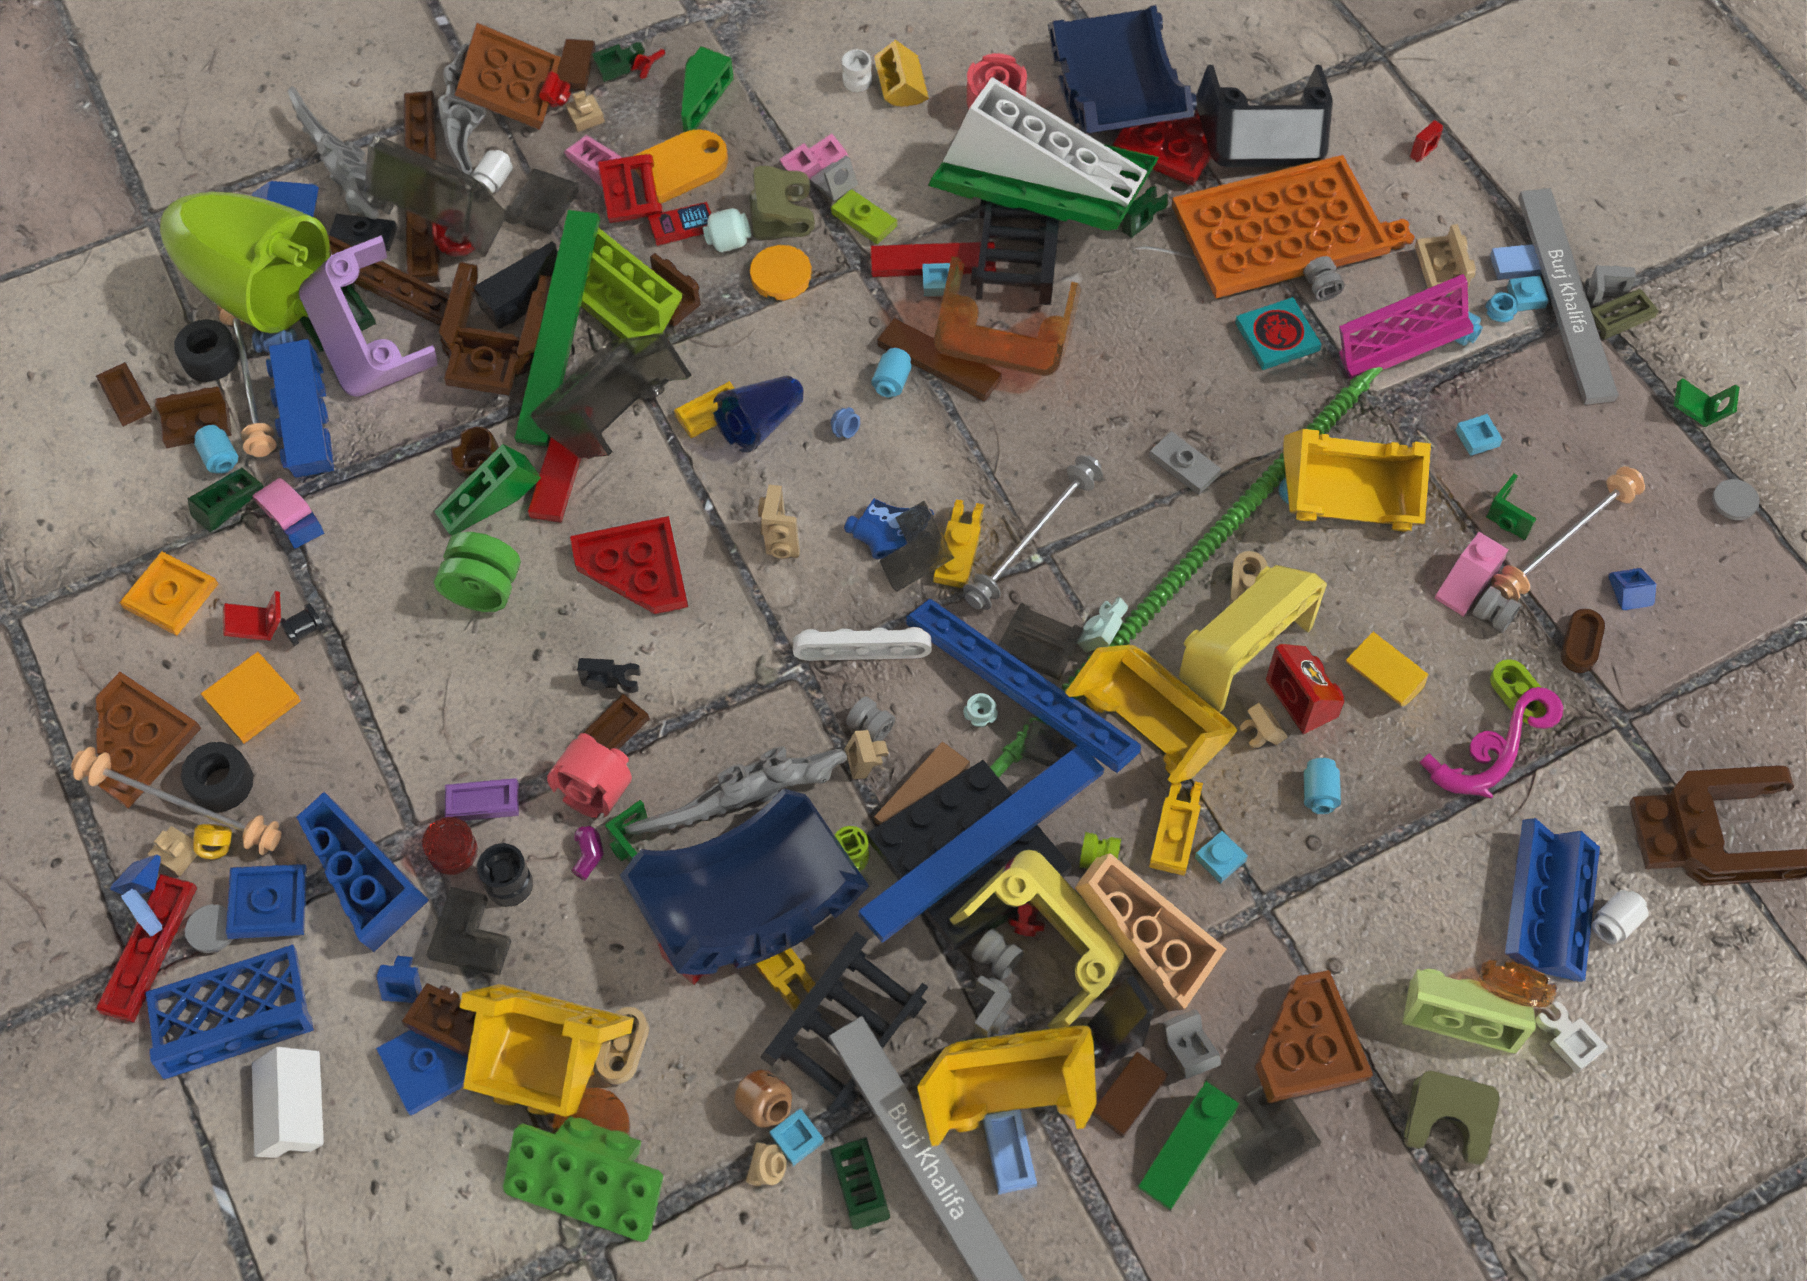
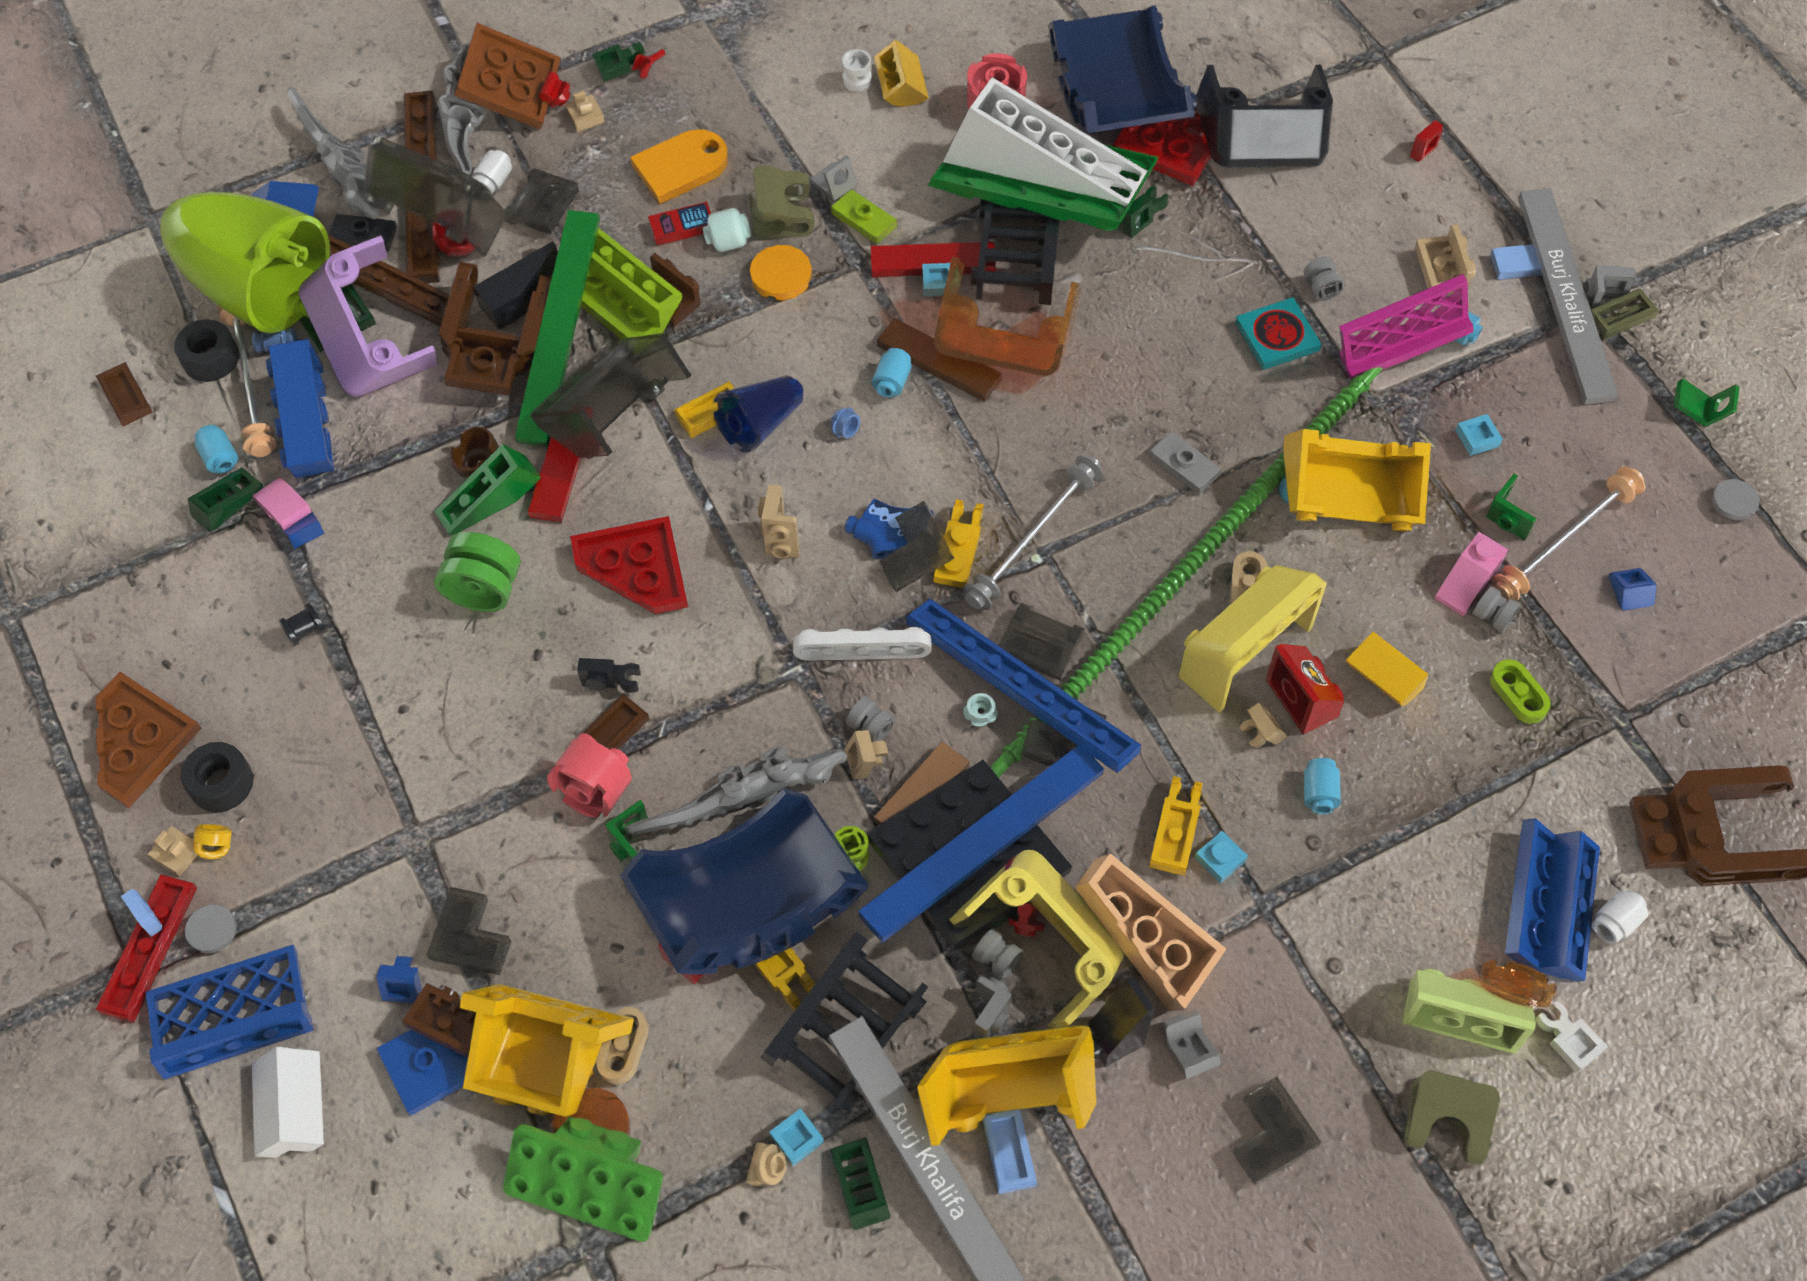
(98, 768): light nougat axle -> none
(139, 875): blue slope -> none
(169, 593): light orange tile -> none
(188, 412): reddish brown bracket -> none
(250, 697): light orange tile -> none
(252, 621): red bracket -> none
(266, 901): blue plate -> none
(366, 880): blue wedge -> none
(450, 847): clear red wheel -> none
(482, 799): medium lavender tile -> none
(505, 874): black wheel -> none
(576, 63): reddish brown tile -> none
(589, 162): bright pink slope -> none
(591, 850): magenta arm -> none
(619, 188): red plate -> none
(704, 83): green slope -> none
(763, 1098): medium nougat head -> none
(815, 158): bright pink slope -> none
(1096, 848): lime wheel -> none
(1103, 627): light aqua plate -> none
(1130, 1094): reddish brown tile -> none
(1156, 705): yellow windscreen -> none
(1188, 1145): green slope -> none
(1278, 224): orange plate -> none
(1311, 1042): dark orange plate -> none
(1398, 233): orange plate -> none
(1501, 307): medium azure plate -> none
(1506, 750): dark pink plant -> none
(1528, 293): medium azure plate -> none
(1582, 640): reddish brown tile -> none

